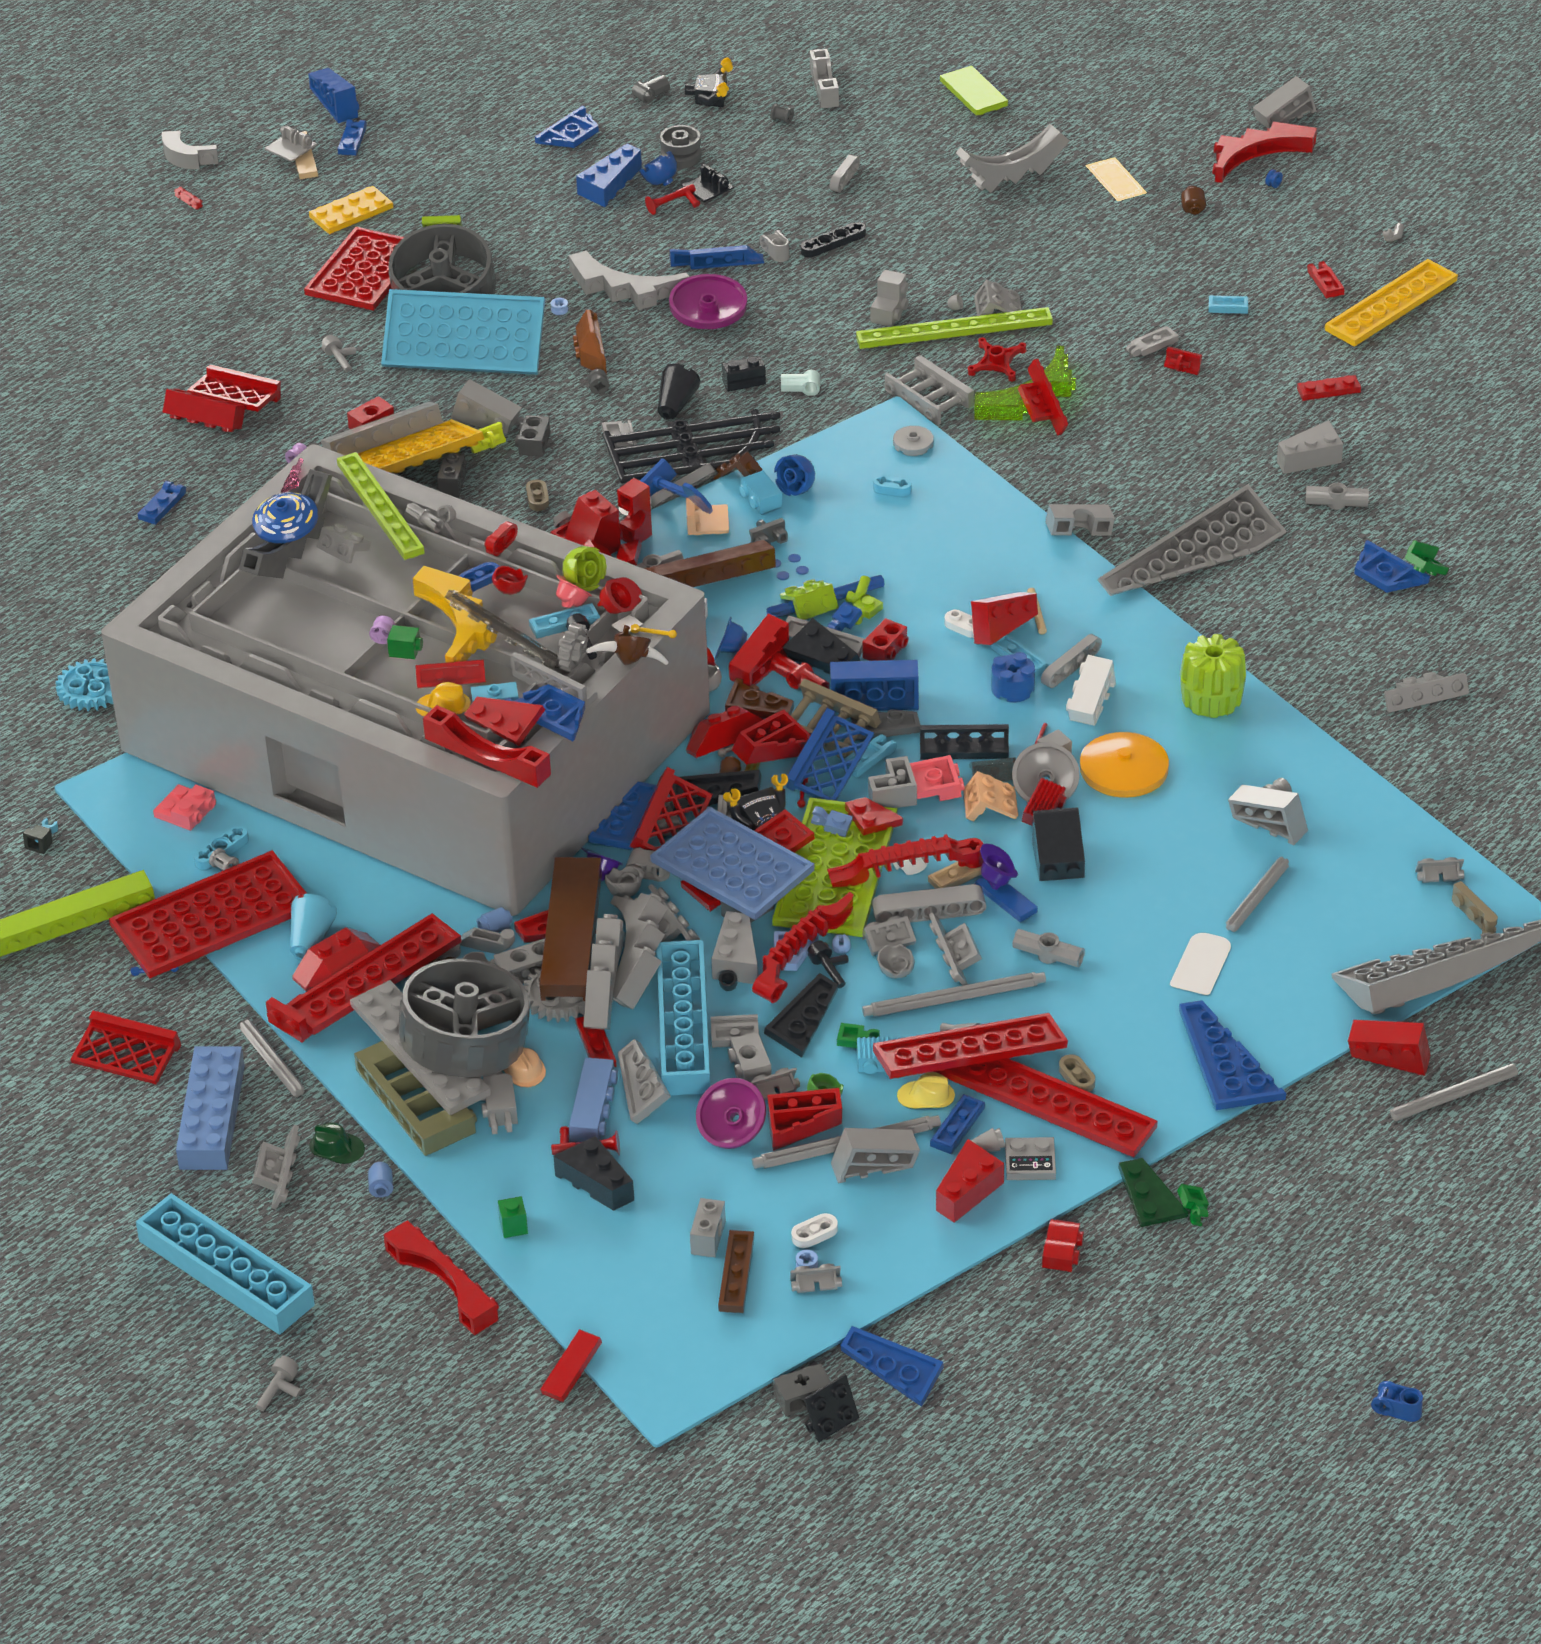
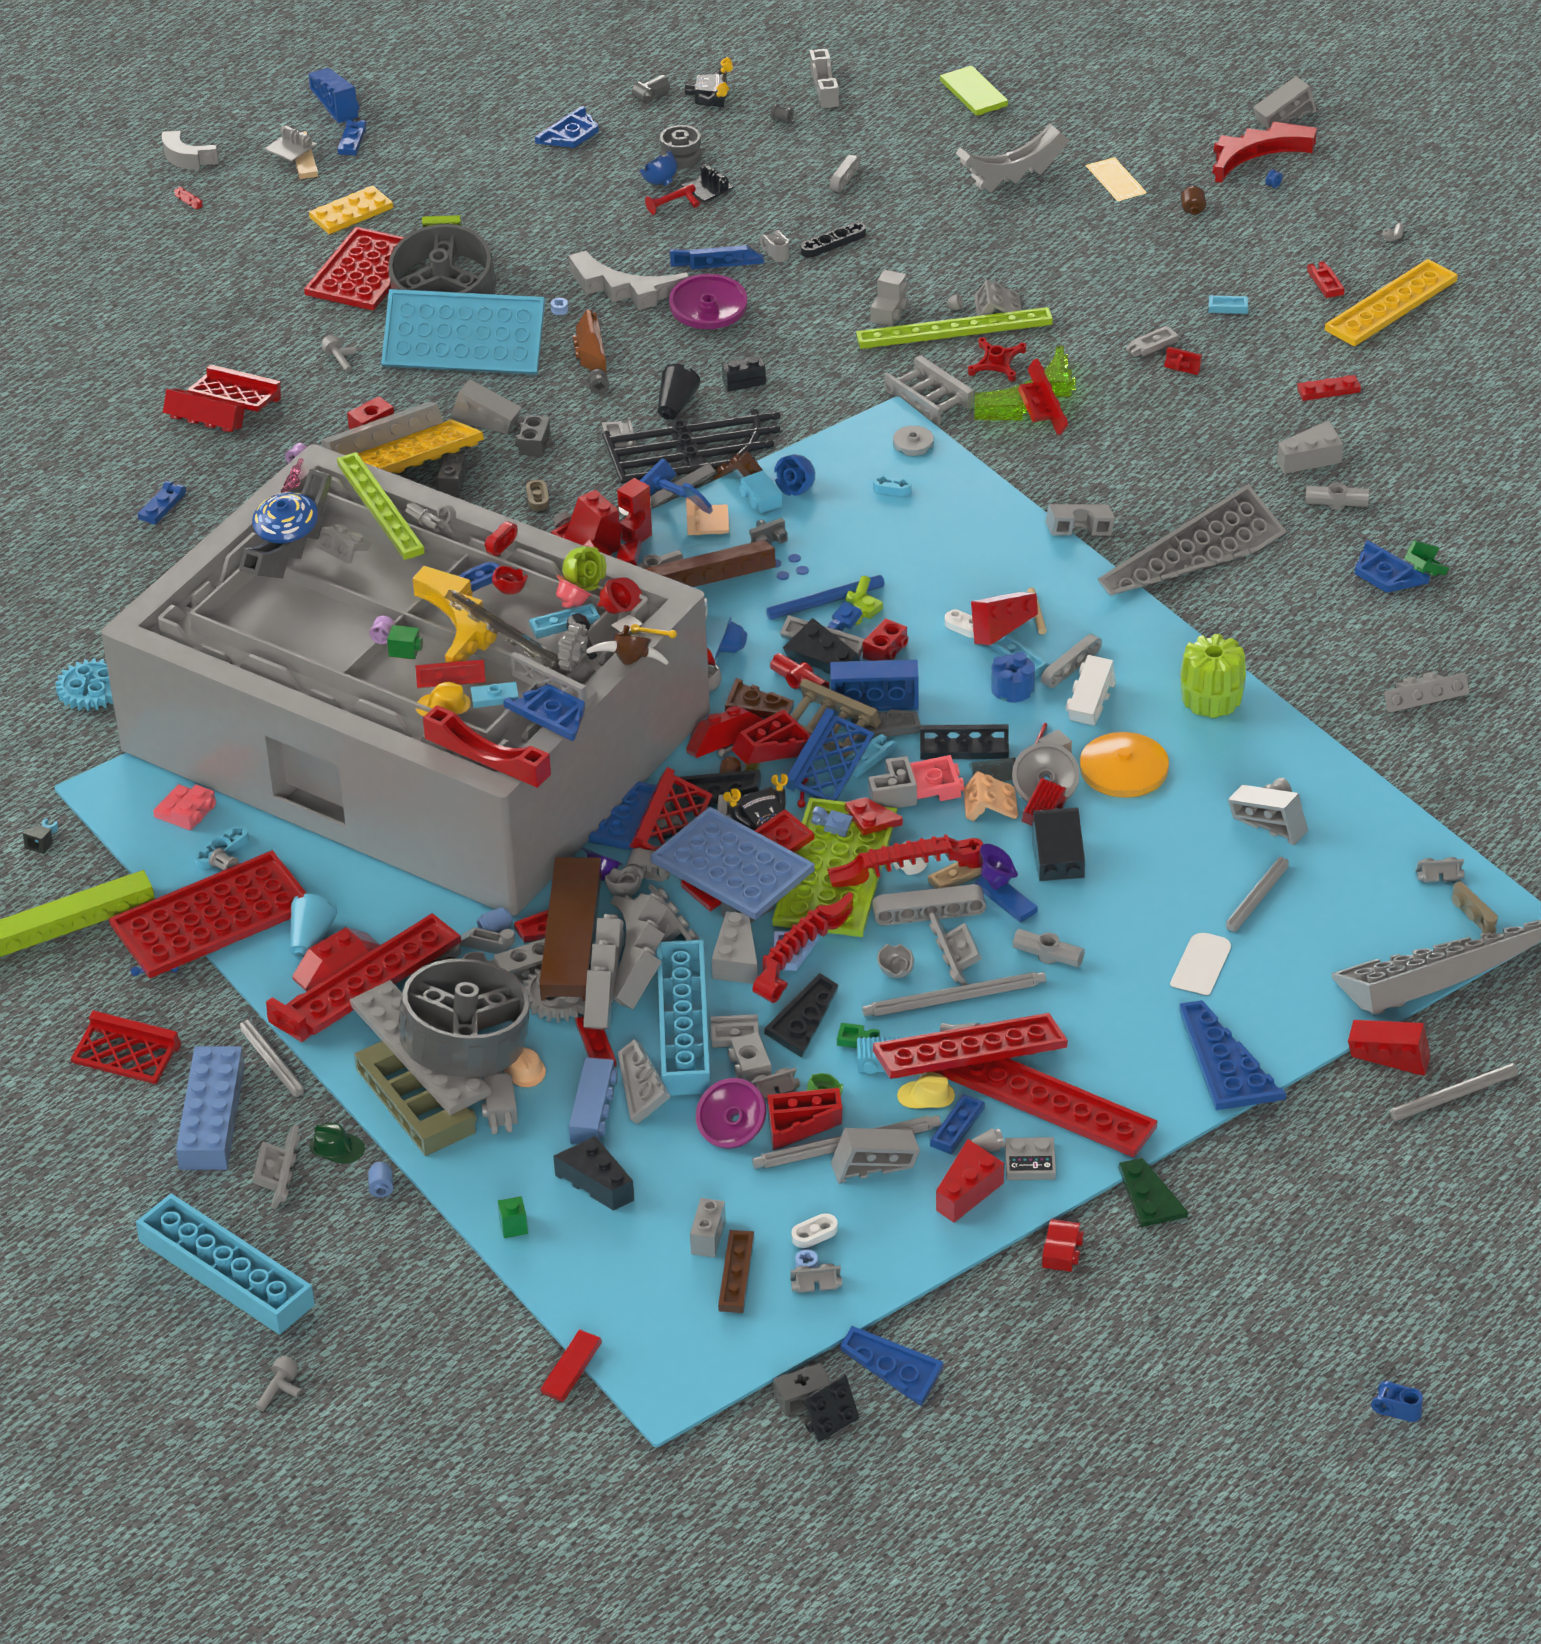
(413, 1249): red arch -> none
(492, 435): neon yellow hips -> none
(504, 717): red wing -> none
(609, 175): blue wedge -> none
(610, 1143): red piece -> none
(730, 978): black hinge -> none
(754, 657): red wedge -> none
(807, 383): light aqua piece -> none
(811, 598): lime bracket -> none
(820, 953): black piece -> none
(841, 949): light blue hinge -> none
(892, 932): light grey bracket -> none
(1076, 1072): dark tan plate -> none
(1194, 1200): green plate -> none

